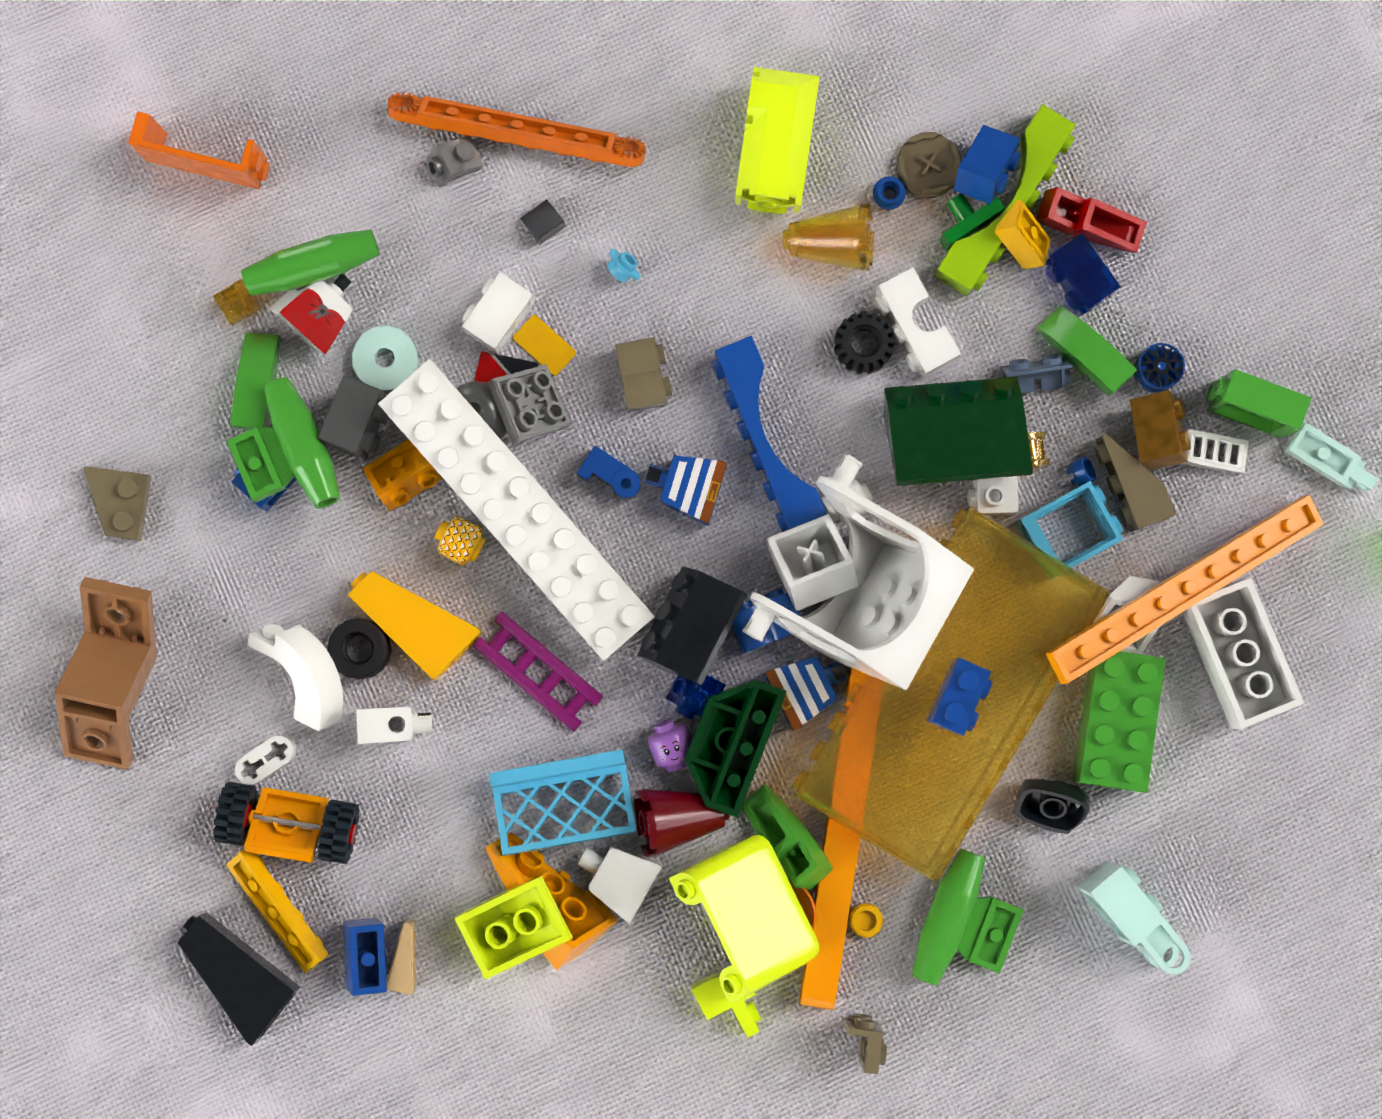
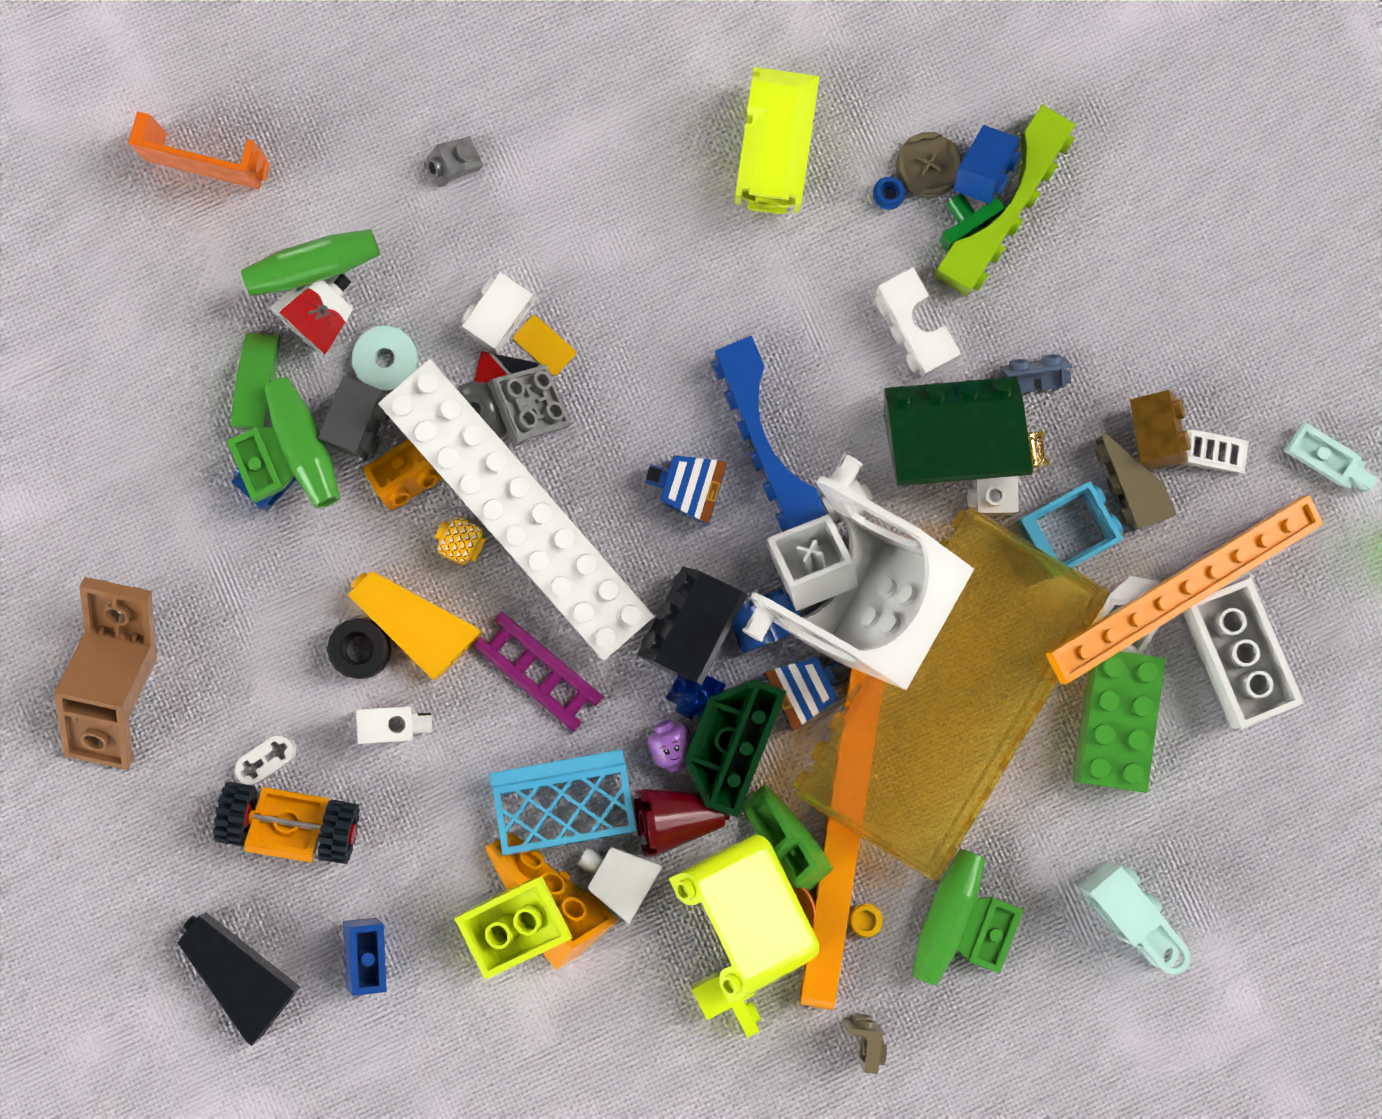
(119, 501): dark tan wing -> none
(236, 302): clear yellow tile -> none
(277, 910): yellow plate -> none
(311, 670): white arch -> none
(403, 967): tan slope -> none
(516, 129): orange plate -> none
(543, 222): black slope -> none
(612, 472): blue leg -> none
(623, 266): medium azure plate -> none
(642, 374): dark tan brick -> none
(834, 238): clear yellow cone -> none
(869, 323): black tyre -> none
(959, 696): blue brick -> none
(1023, 236): yellow slope -> none
(1052, 805): black piece -> none
(1081, 275): clear blue brick -> none
(1082, 471): blue hinge -> none
(1086, 350): bright green slope -> none
(1093, 218): red slope -> none
(1159, 367): blue wheel -> none
(1257, 403): bright green window -> none

